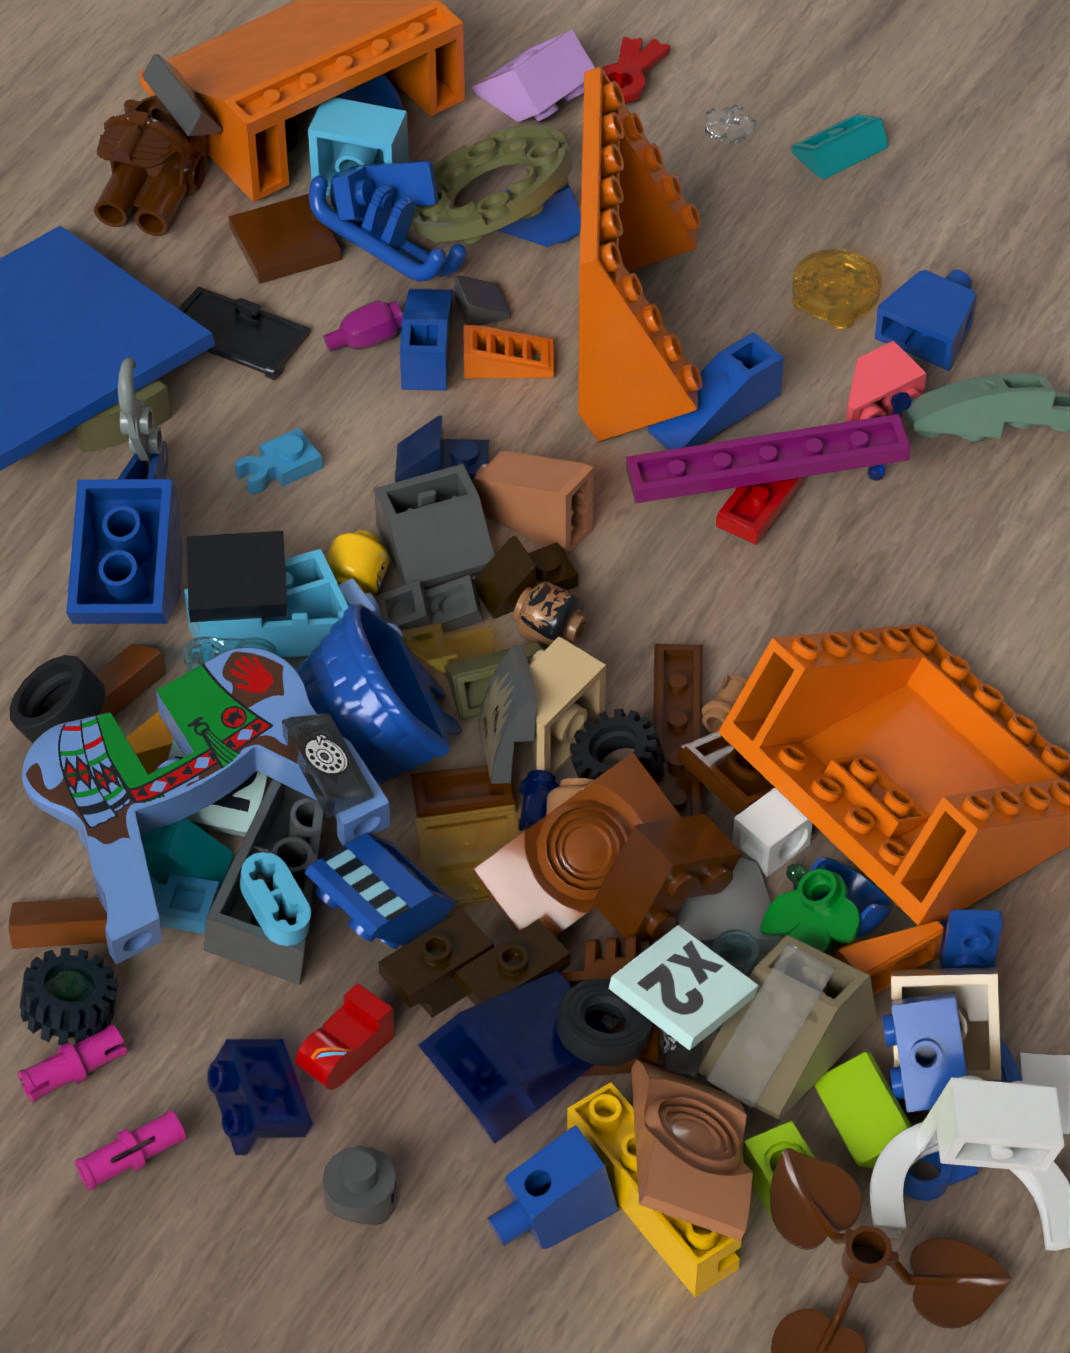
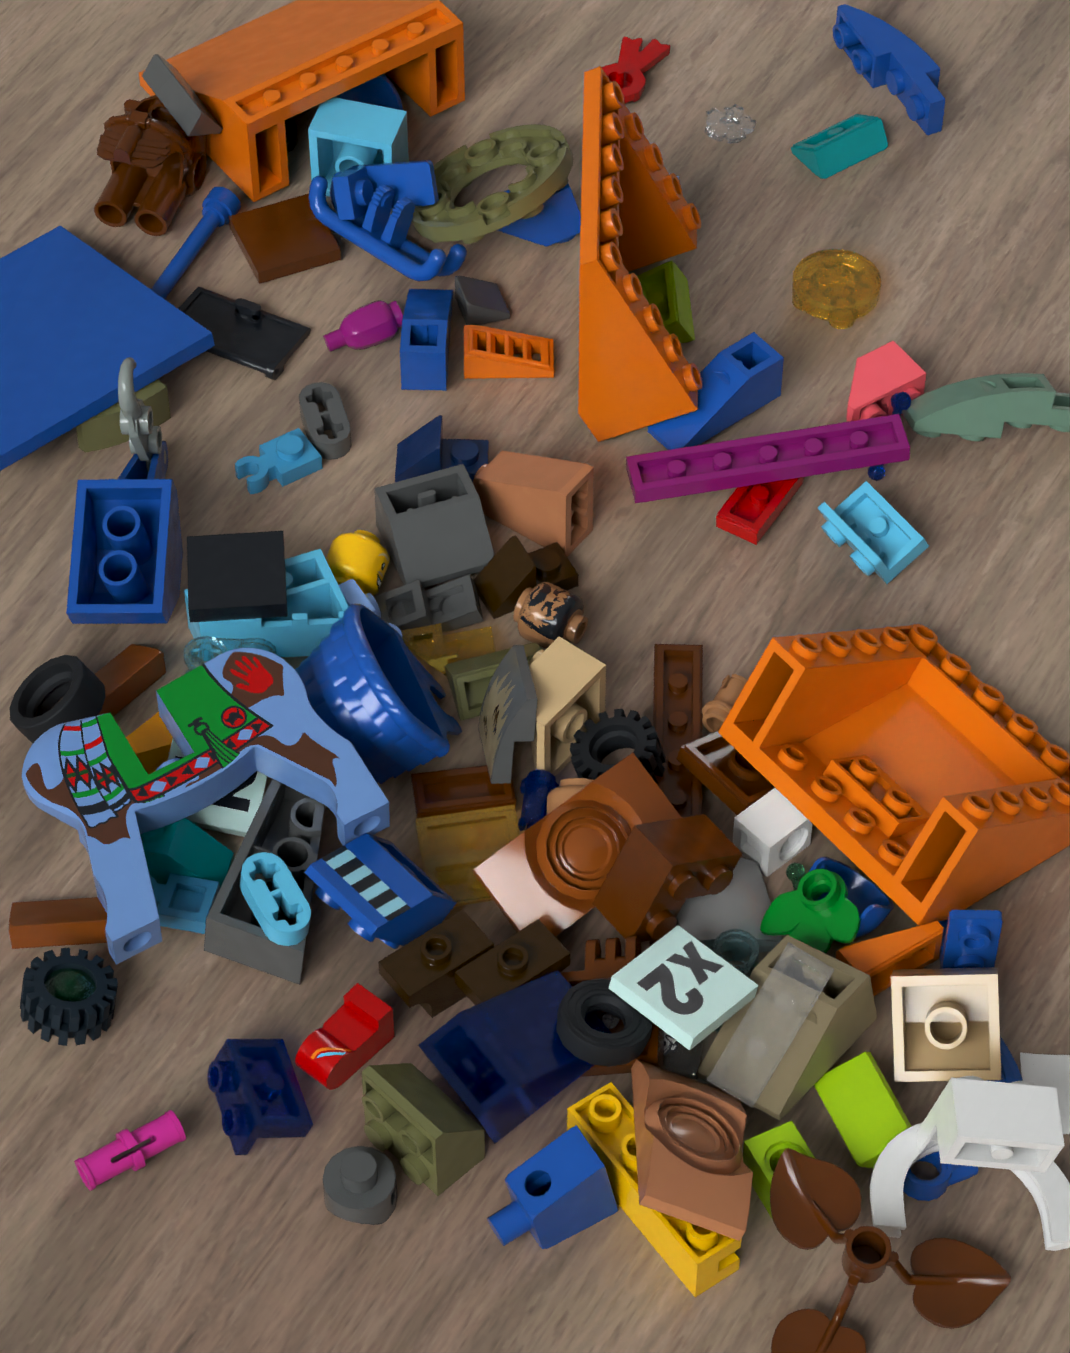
(72, 1063): dark pink pin -> none
(216, 209): none -> blue piece
(317, 422): none -> dark grey beam
(326, 762): clear smoke slope -> none
(419, 1125): none -> olive slope
(538, 78): lavender slope -> none
(669, 291): none -> lime slope
(874, 531): none -> medium azure bracket
(892, 59): none -> blue slope
(927, 1046): brick -> none
(929, 316): blue torso -> none

